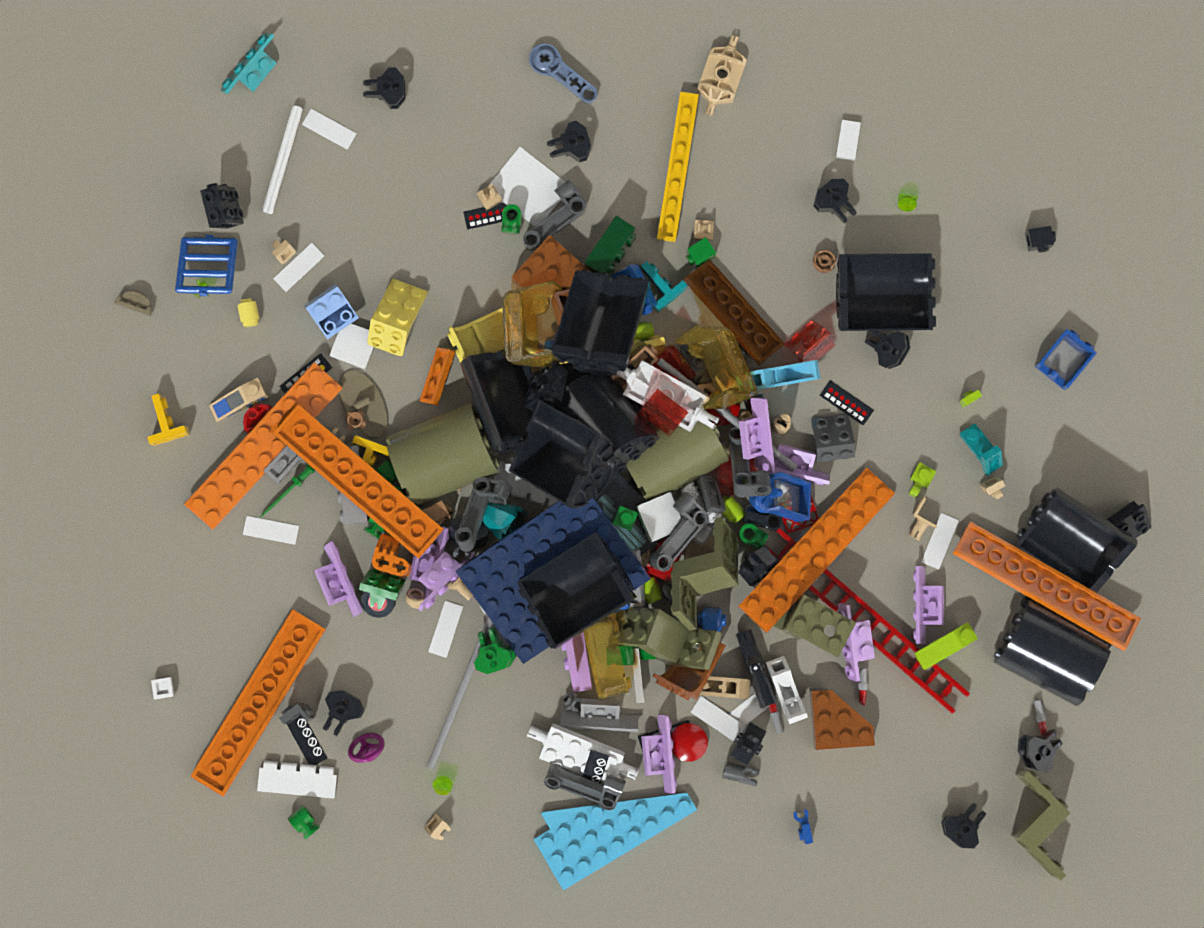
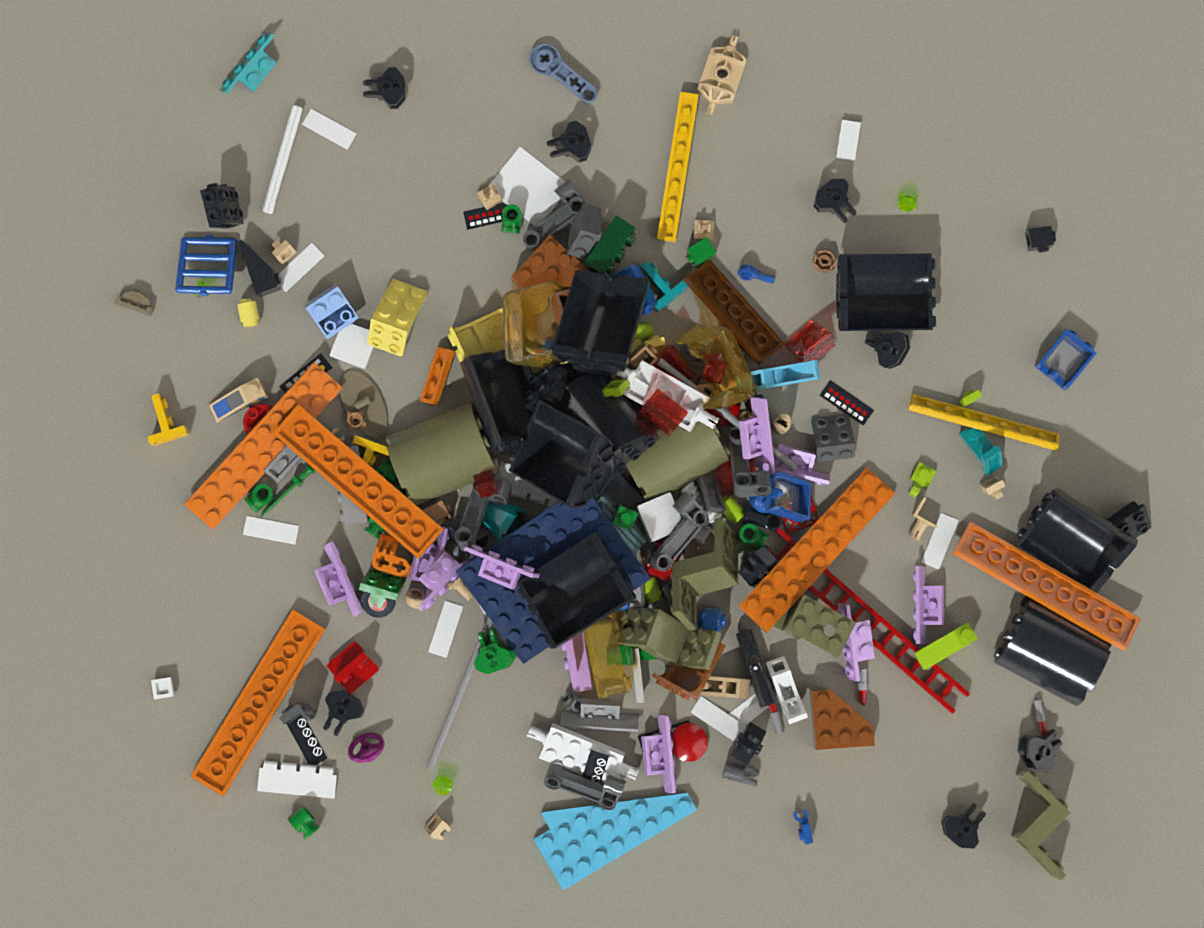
(254, 499): none -> green piece
(263, 277): none -> black slope
(352, 667): none -> red bracket
(485, 484): none -> clear red bracket
(500, 570): none -> lavender bracket
(584, 231): none -> dark grey brick
(616, 388): none -> lime plate
(715, 368): none -> clear red bracket
(749, 272): none -> blue plate
(984, 422): none -> yellow tile

